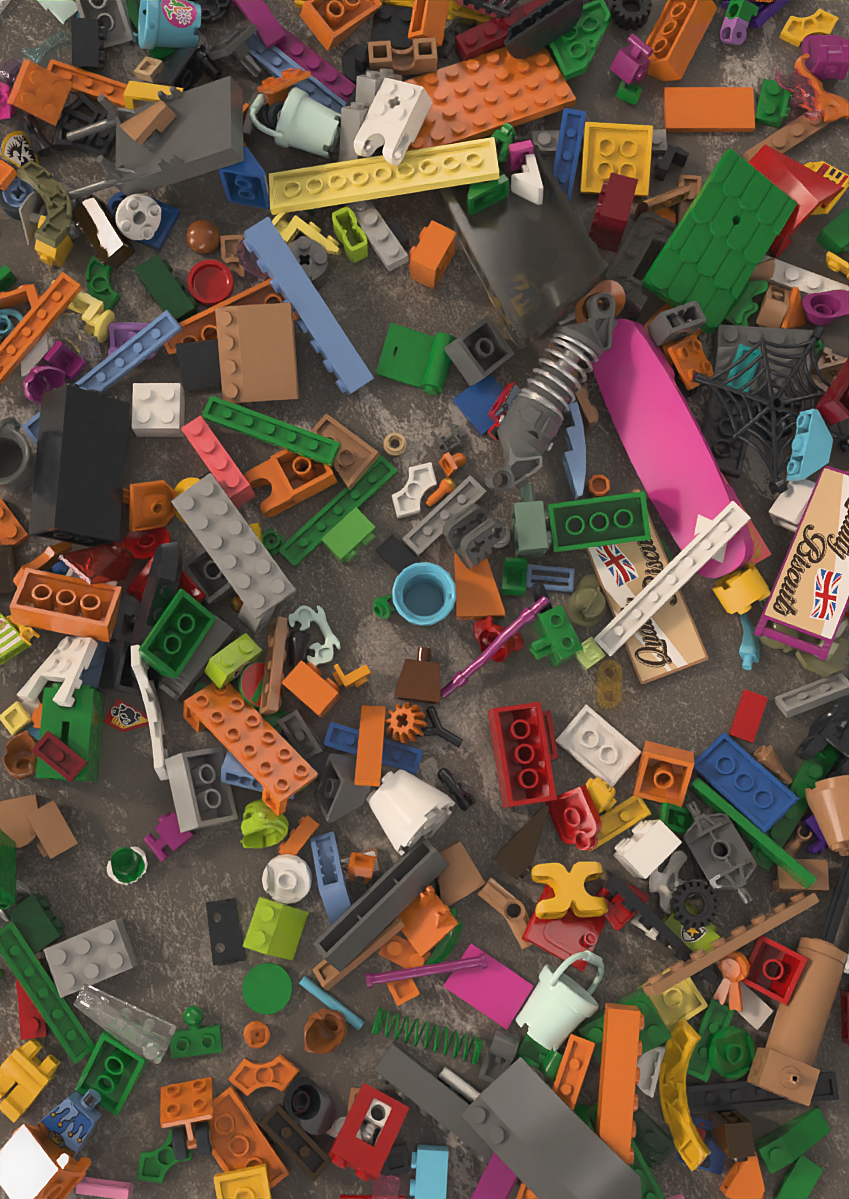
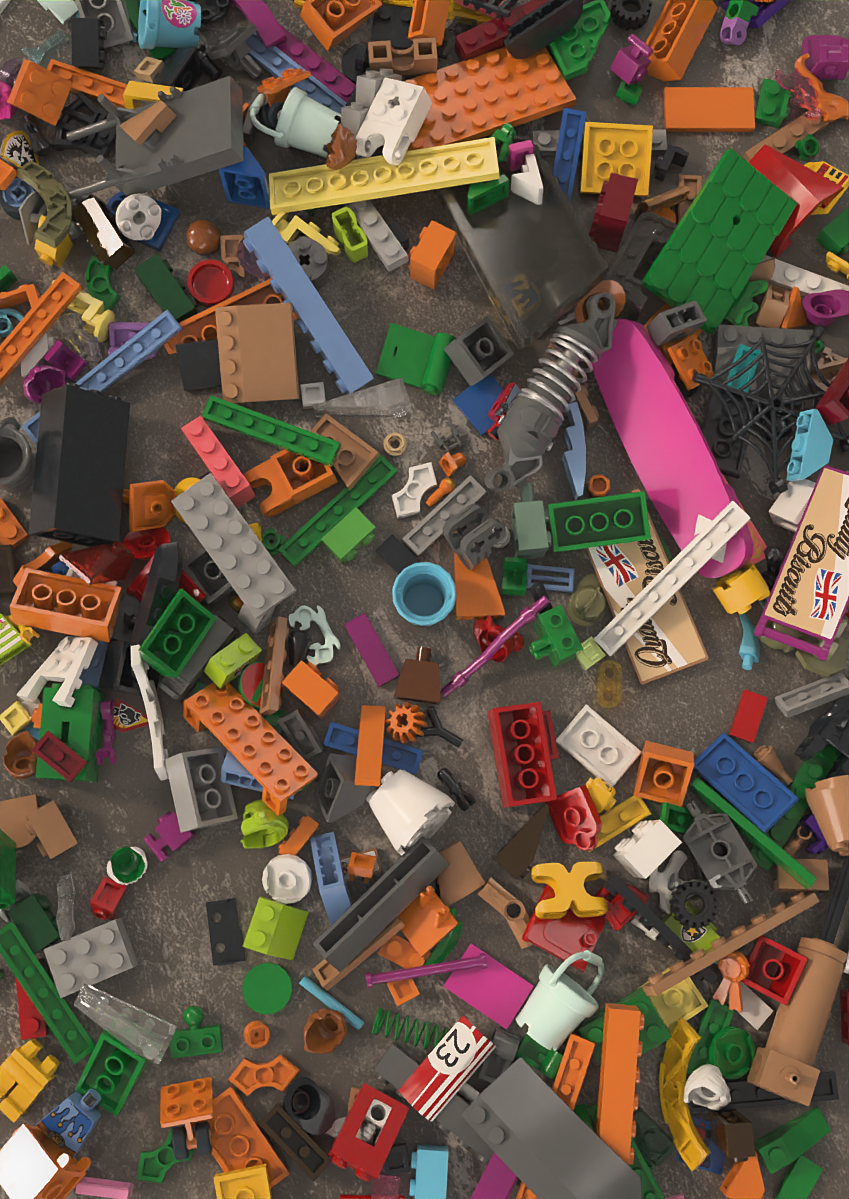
(65, 911): none -> clear tile
(107, 712): none -> magenta piece
(107, 899): none -> red bracket
(158, 409): white brick -> none
(312, 394): none -> white tile
(342, 149): none -> dark orange hair
(357, 677): light orange bracket -> none
(371, 650): none -> magenta tile
(377, 401): none -> clear slope
(382, 608): green plate -> none
(446, 1069): none -> sticker
(649, 1069): white tile -> none
(707, 1088): none -> white hair
(773, 557): none -> black piece
(799, 28): yellow tile -> none
(811, 143): none -> green plate

